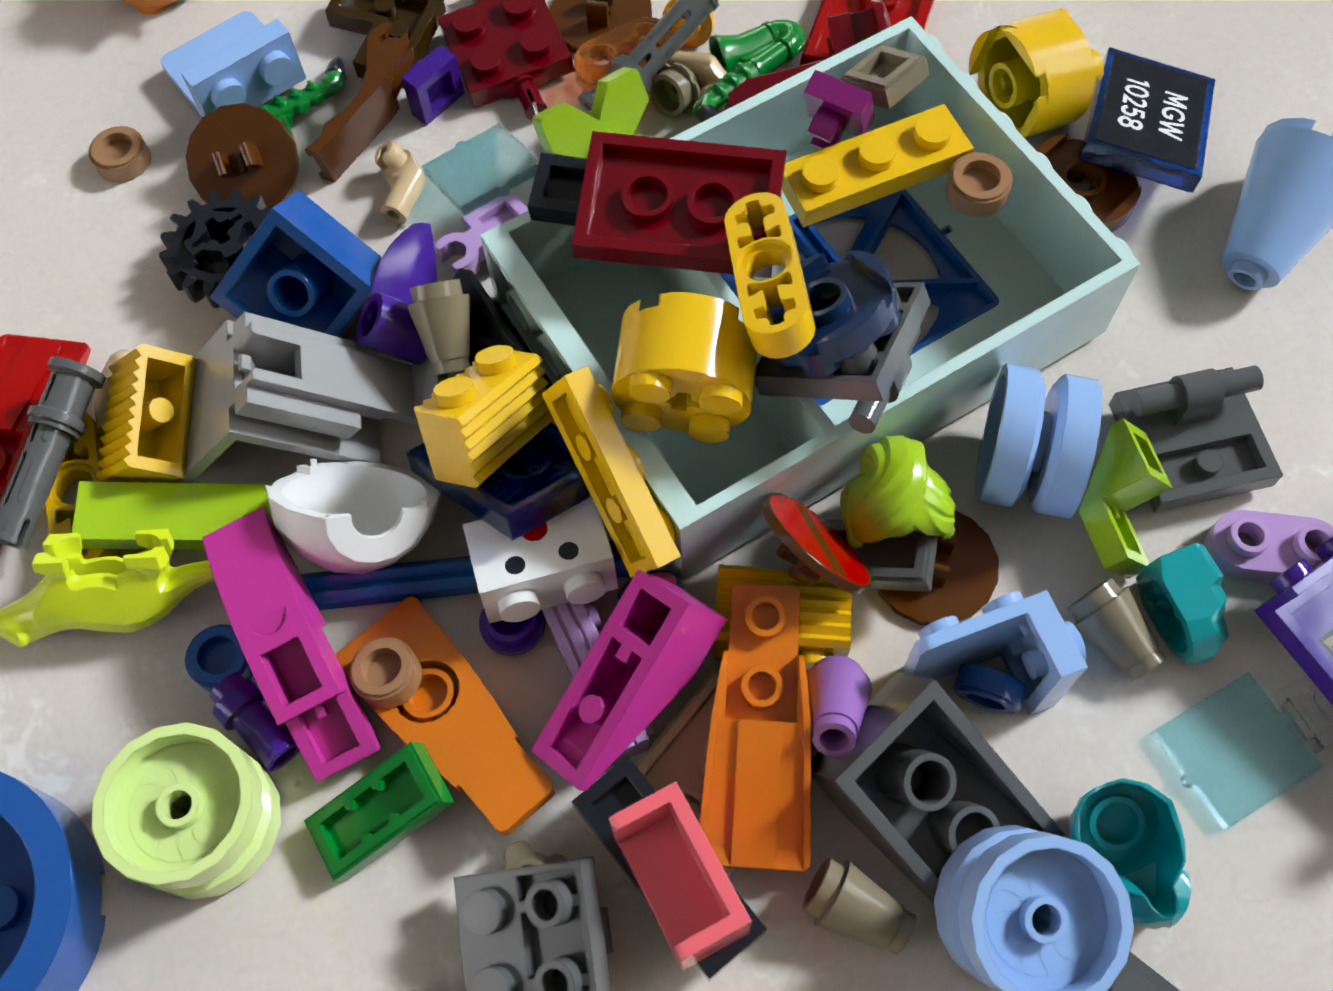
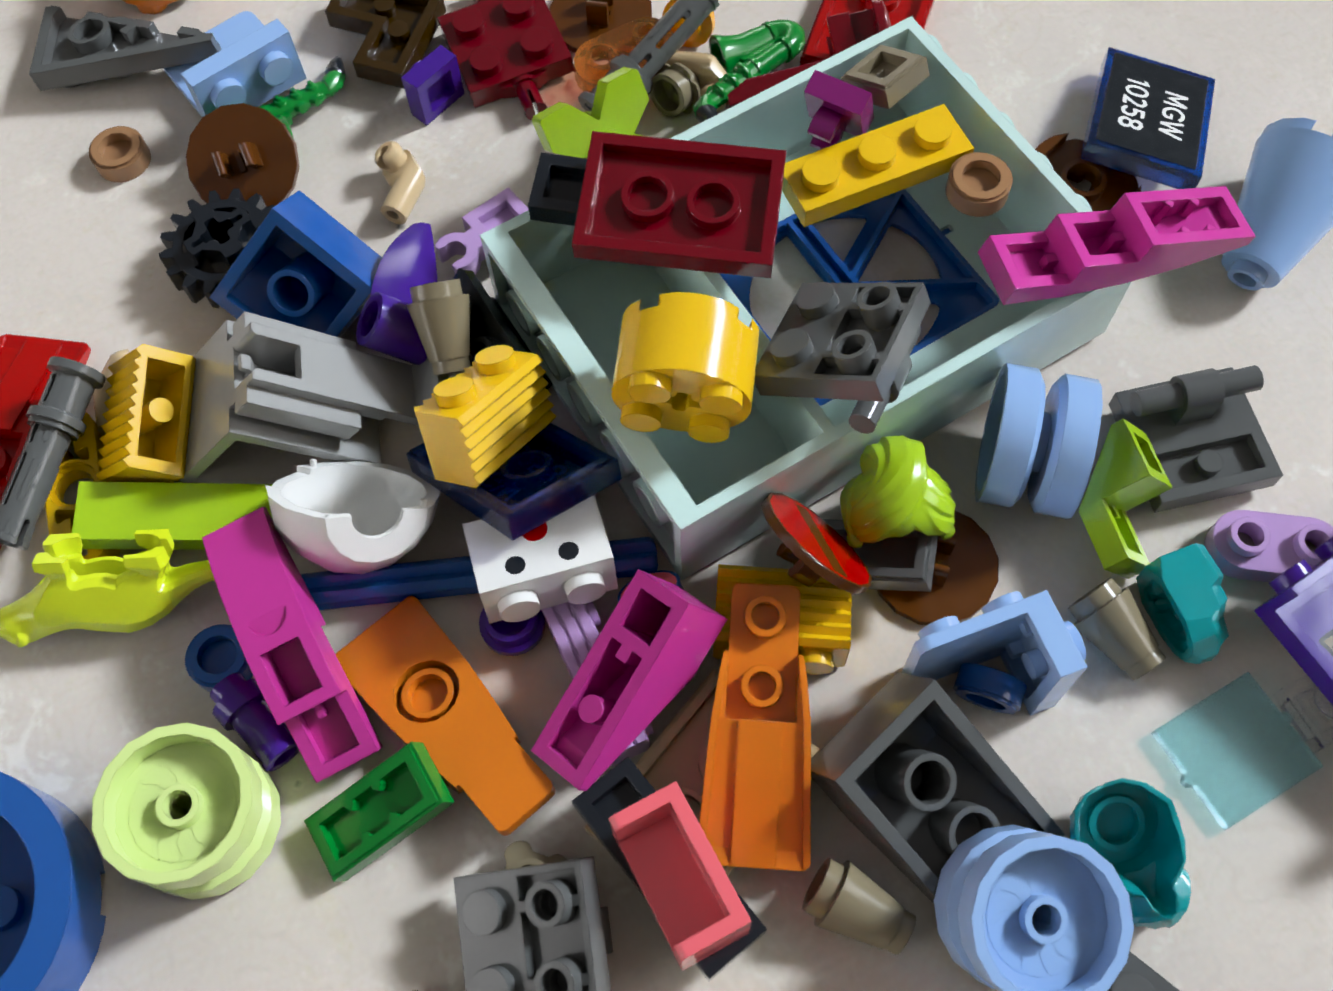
(106, 47): none -> dark grey wing
(371, 110): reddish brown arm -> none
(385, 673): medium nougat tile -> none
(482, 168): clear light blue piece -> none
(611, 472): yellow plate -> none
(784, 289): yellow beam -> none
(837, 703): medium lavender cone -> none
(857, 313): dark blue plate -> none
(1037, 71): yellow brick -> none
(1107, 248): none -> dark pink slope

